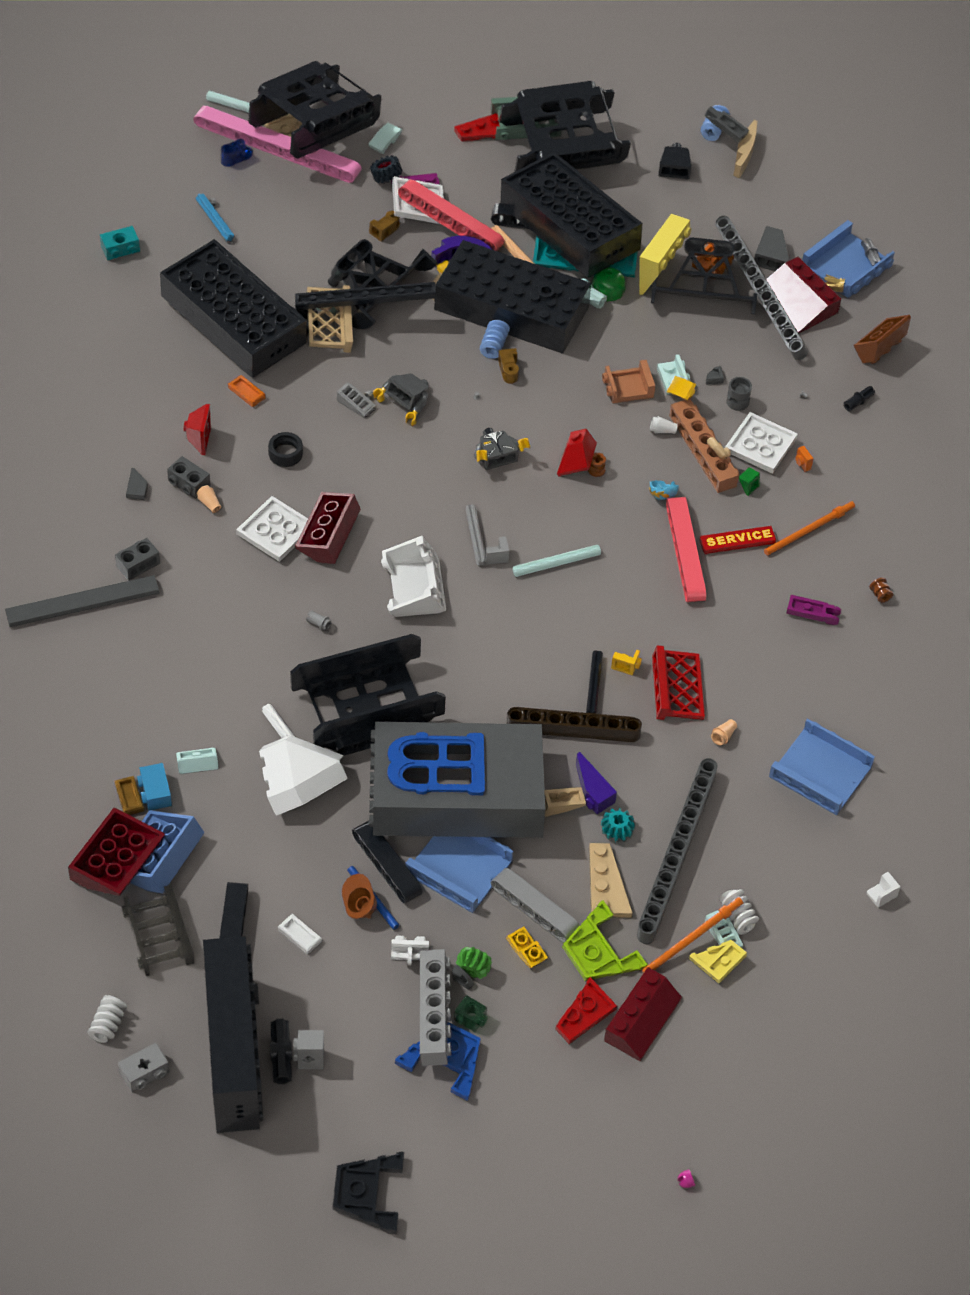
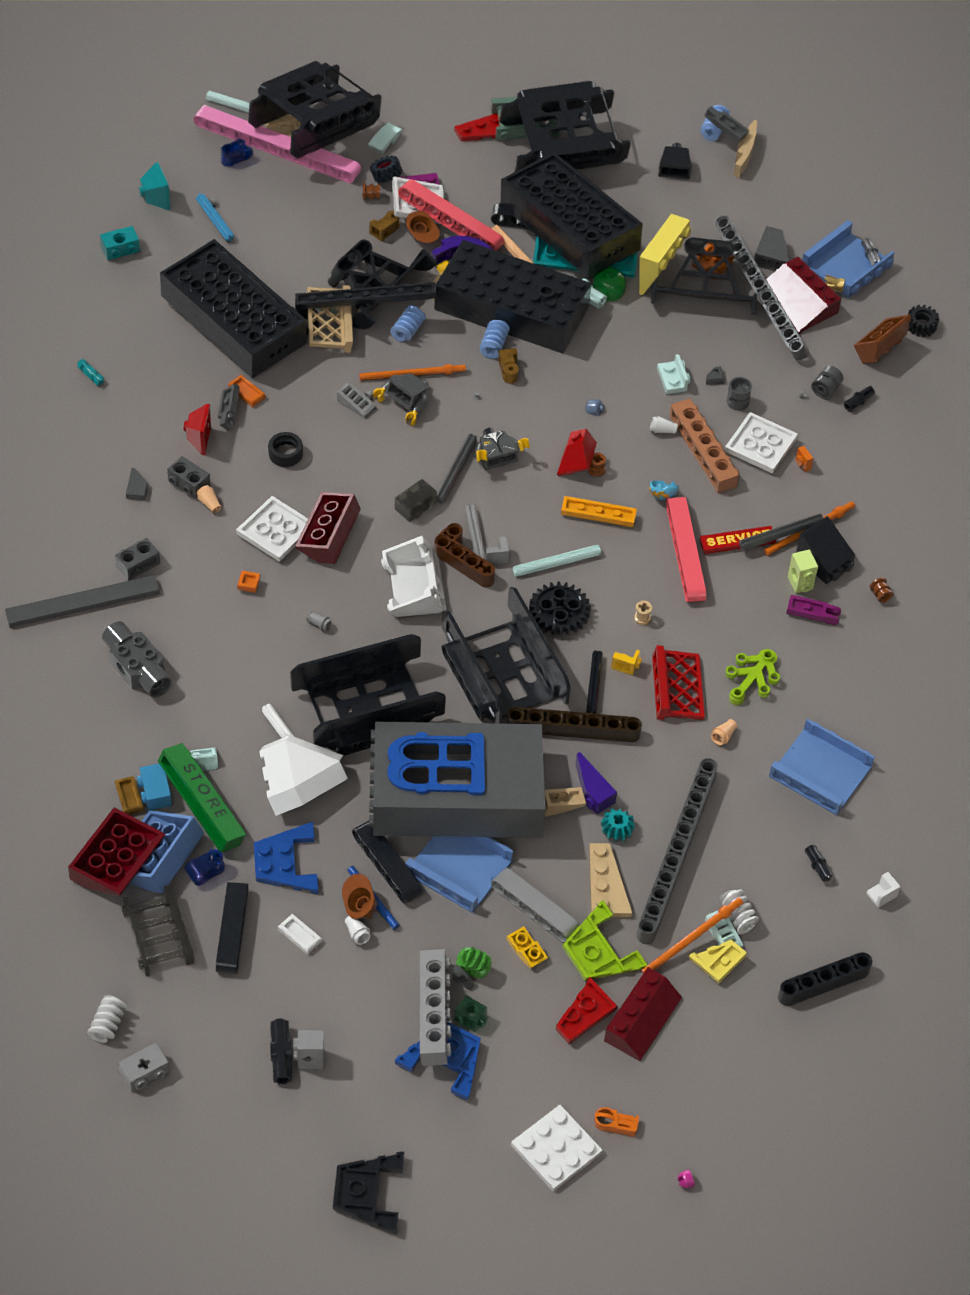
(90, 372): none -> teal axle
(136, 659): none -> dark grey brick
(155, 187): none -> teal slope
(201, 797): none -> green brick
(205, 868): none -> clear blue piece
(228, 406): none -> dark grey hinge
(233, 1034): black piece -> none
(248, 581): none -> orange plate
(276, 859): none -> blue wing
(358, 931): none -> white cone
(371, 191): none -> dark orange bush
(408, 323): none -> light blue piece
(408, 949): white hips -> none
(416, 500): none -> clear smoke brick
(422, 227): none -> dark orange piece
(447, 369): none -> orange bar
(452, 552): none -> reddish brown beam
(456, 468): none -> dark grey axle
(525, 634): none -> black piece
(556, 1148): none -> white plate
(564, 606): none -> black gear
(594, 407): none -> sand blue piece
(598, 511): none -> light orange plate
(621, 1123): none -> orange piece
(629, 383): nougat panel -> none
(643, 612): none -> tan bush
(682, 388): yellow slope -> none
(718, 449): tan arm -> none
(750, 480): green slope -> none
(753, 673): none -> lime plant
(779, 532): none -> dark grey axle
(802, 571): none -> yellowish green brick
(818, 863): none -> black axle
(818, 985): none -> black beam
(827, 382): none -> dark grey wheel
(828, 549): none -> black slope
(925, 314): none -> black tyre

